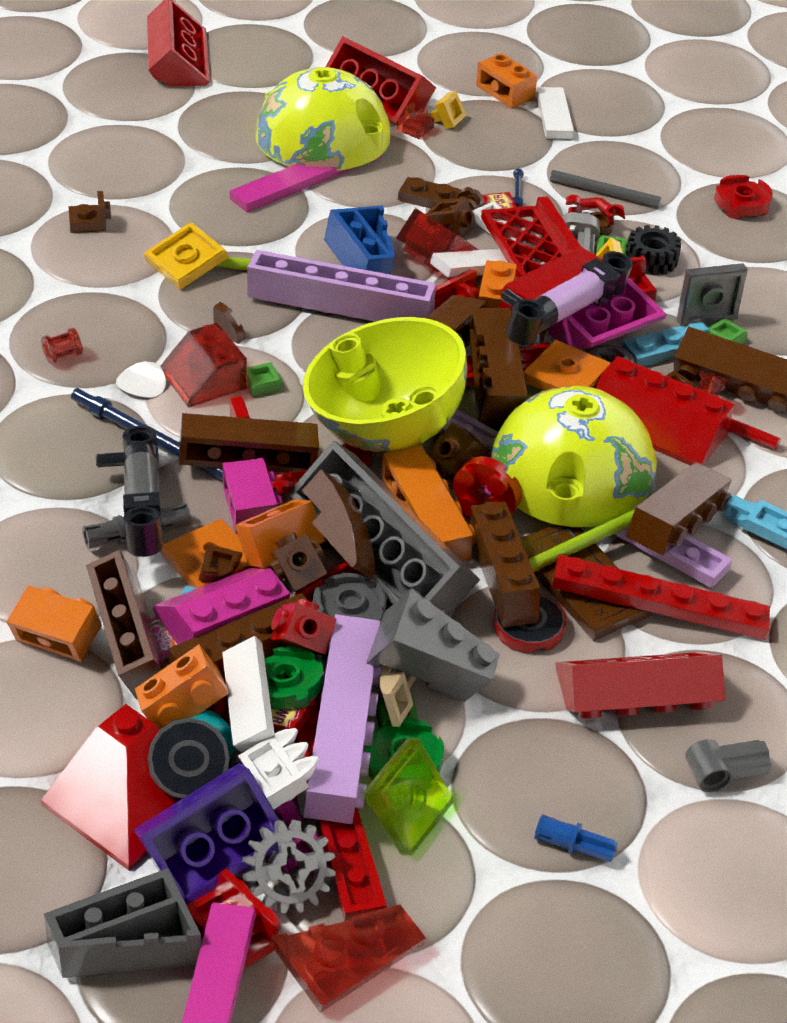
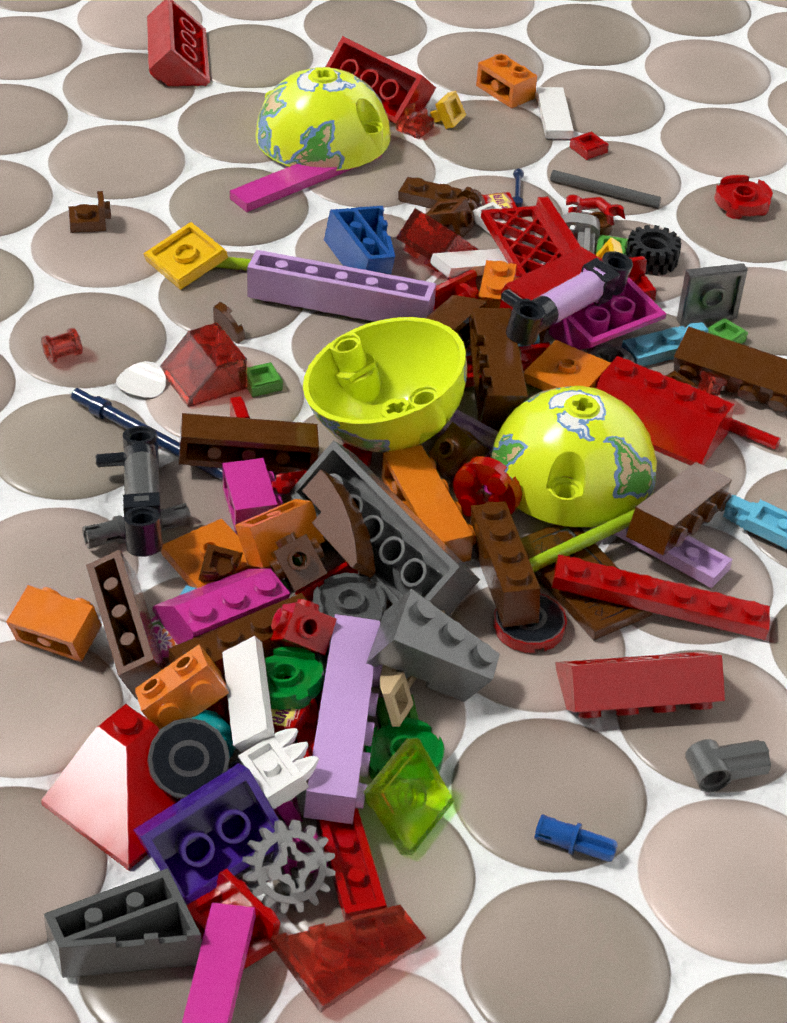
(589, 145): none -> red tile

